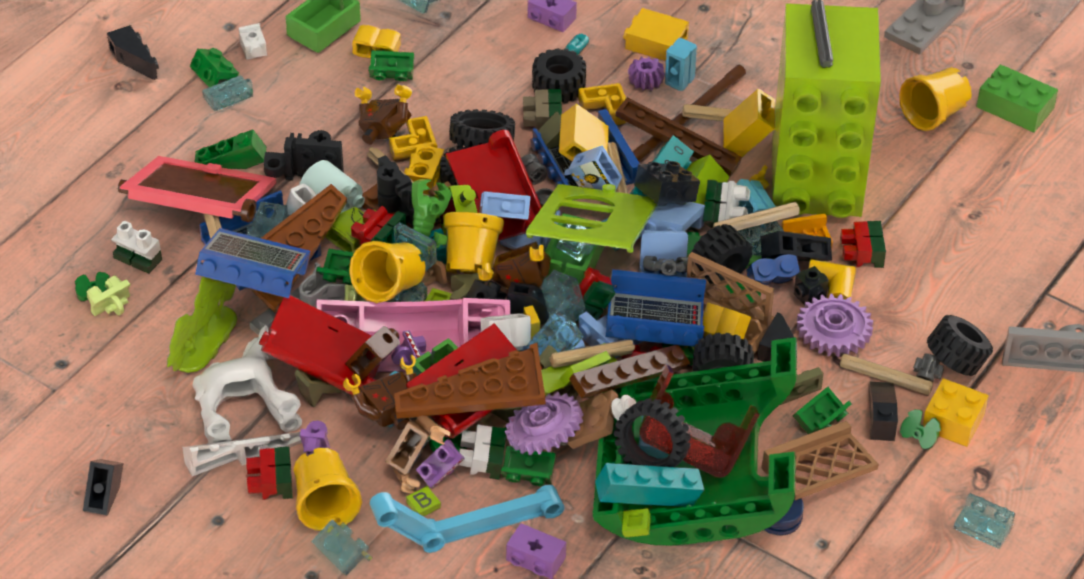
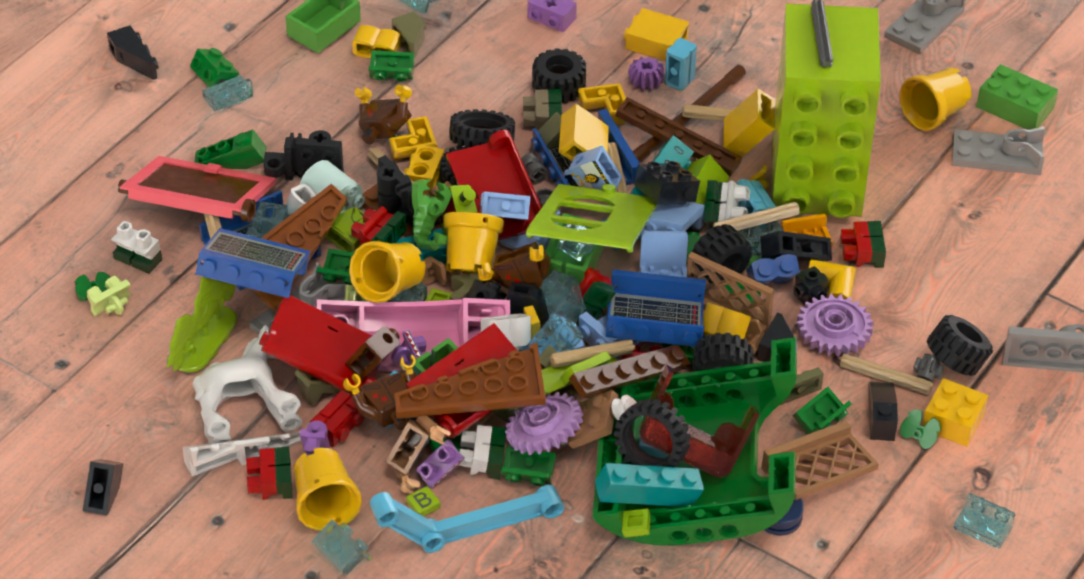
(252, 41): white brick -> none
(339, 417): none -> red brick
(411, 30): none -> olive slope
(425, 244): clear light blue bracket -> none
(536, 551): medium lavender brick -> none
(578, 43): teal piece -> none
(666, 266): dark grey piece -> none
(1000, 151): none -> light grey plate

